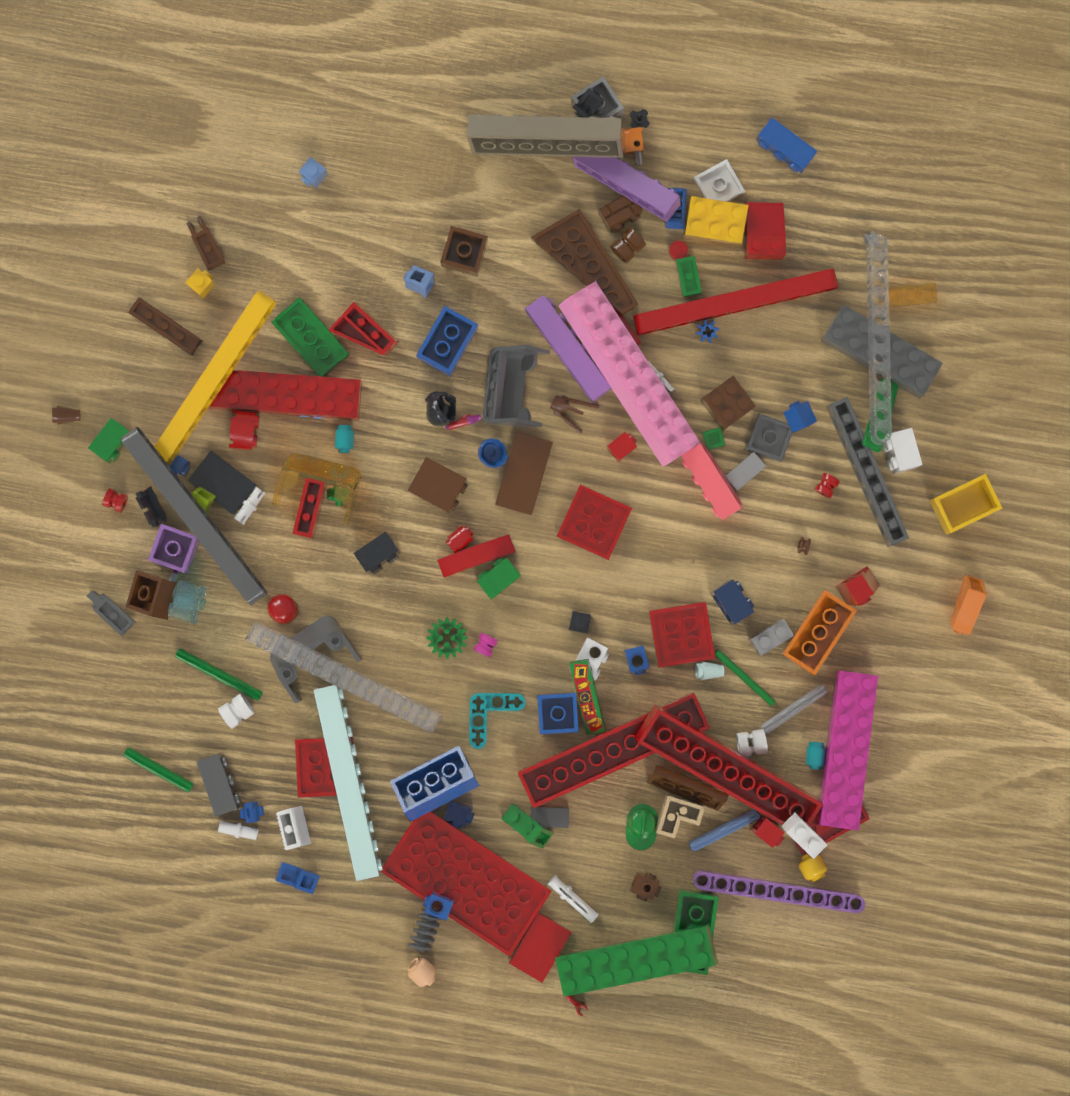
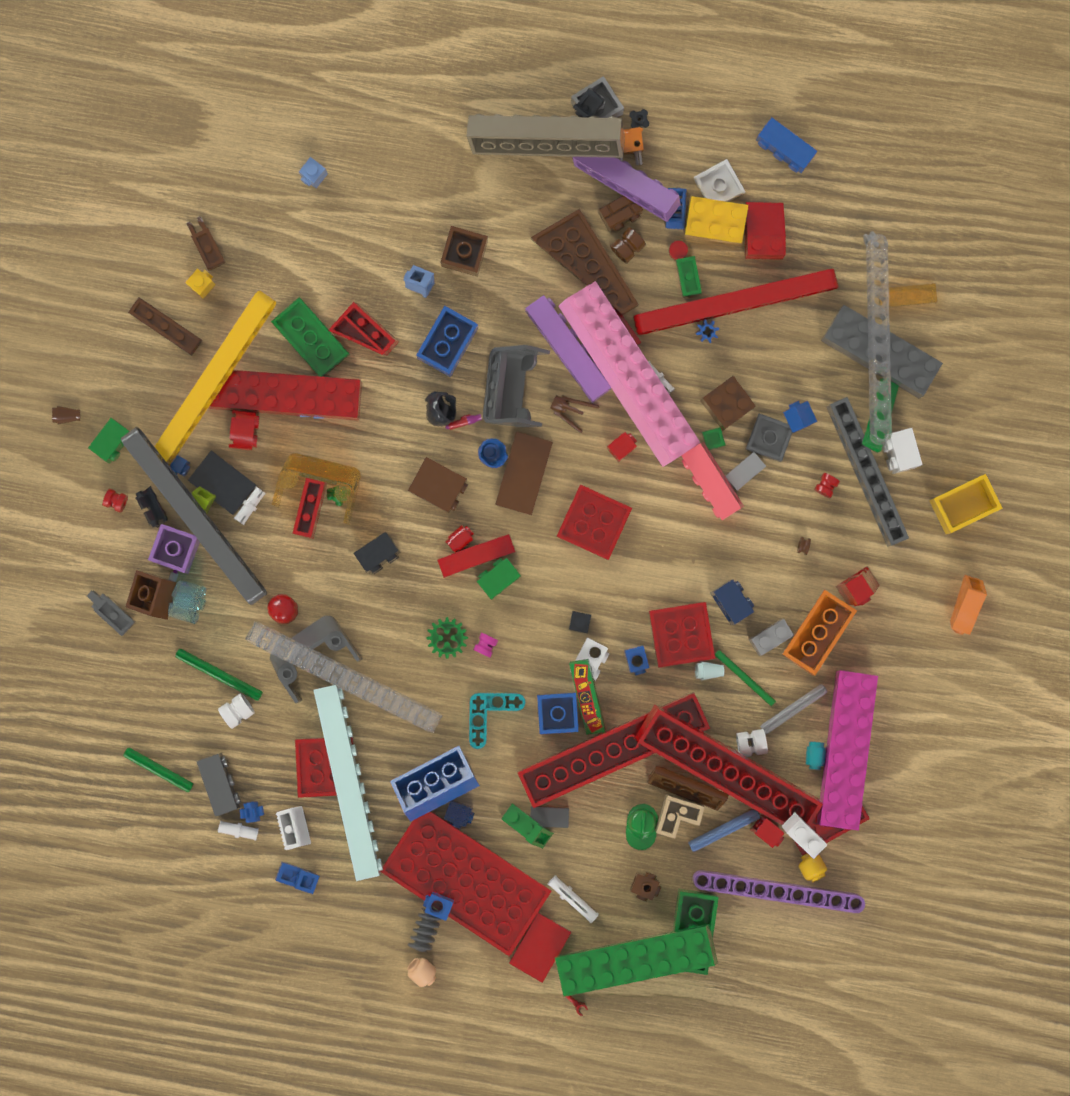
(344, 438): teal brick -> none

